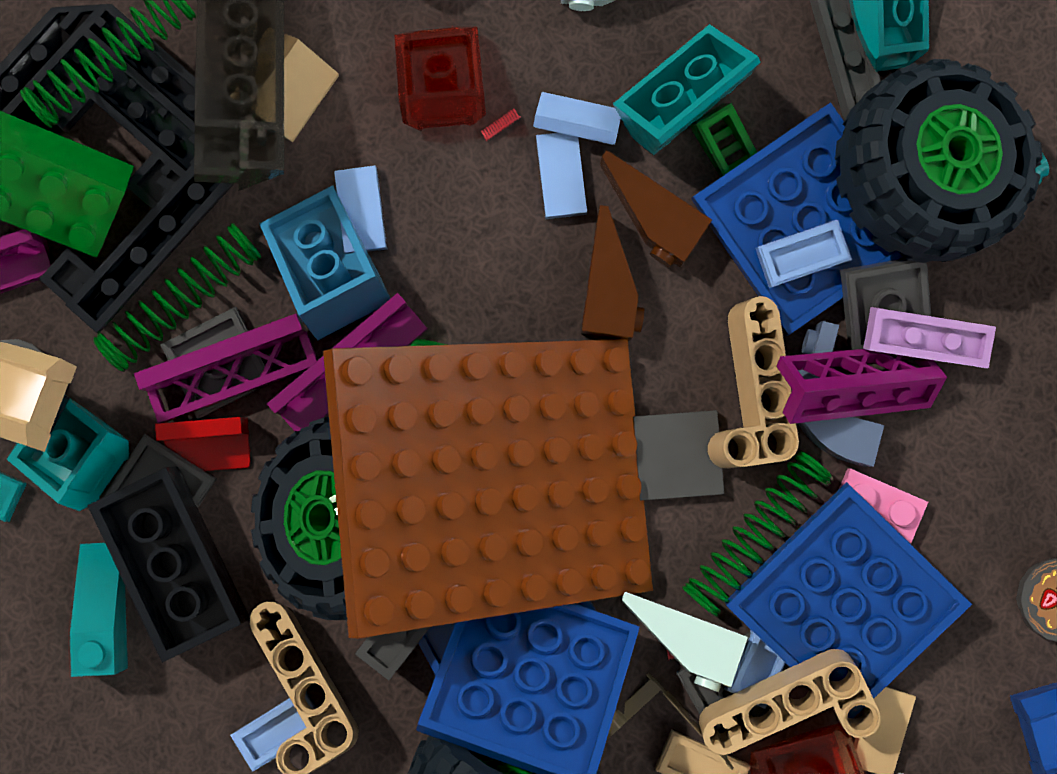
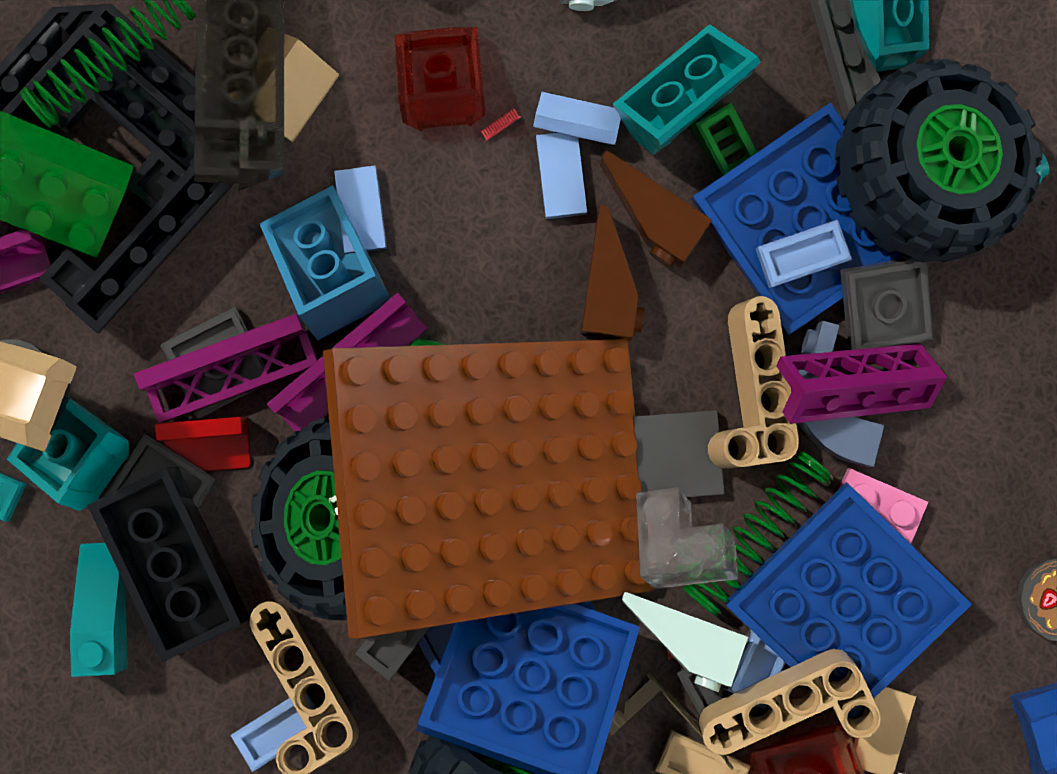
(119, 361): green piece -> none
(675, 551): none -> clear brick
(929, 337): lavender plate -> none

